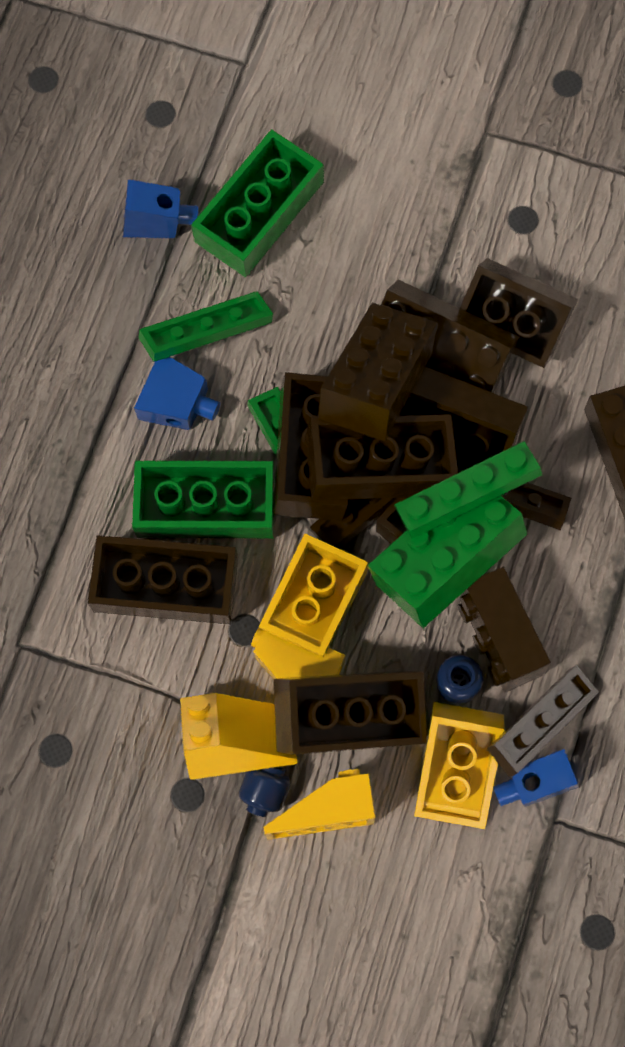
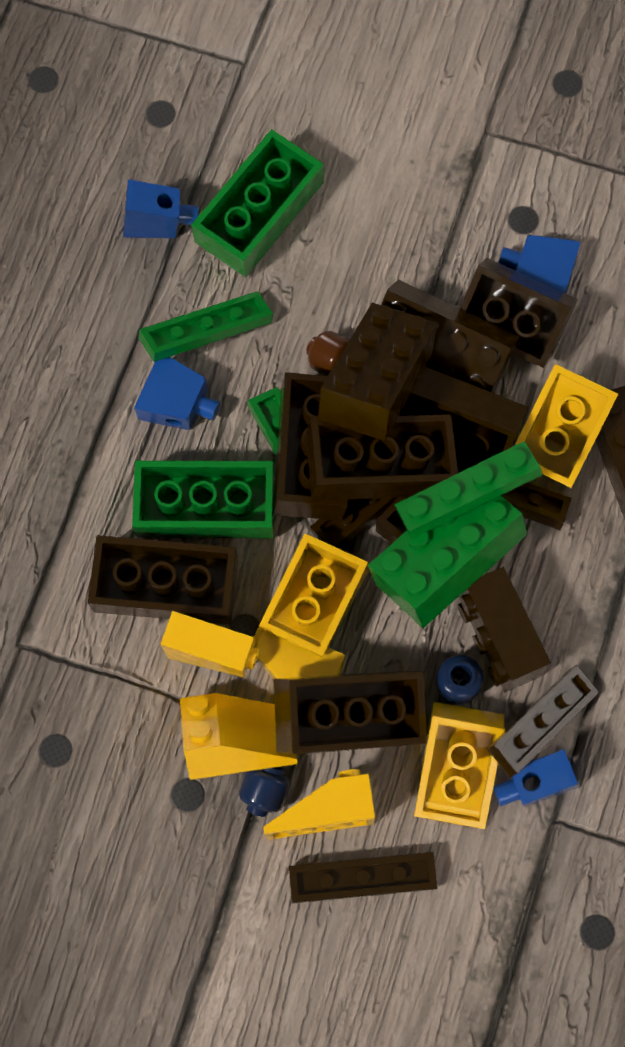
(208, 645): none -> yellow slope
(325, 351): none -> reddish brown head
(362, 877): none -> dark brown plate
(544, 260): none -> blue torso
(566, 423): none -> yellow slope

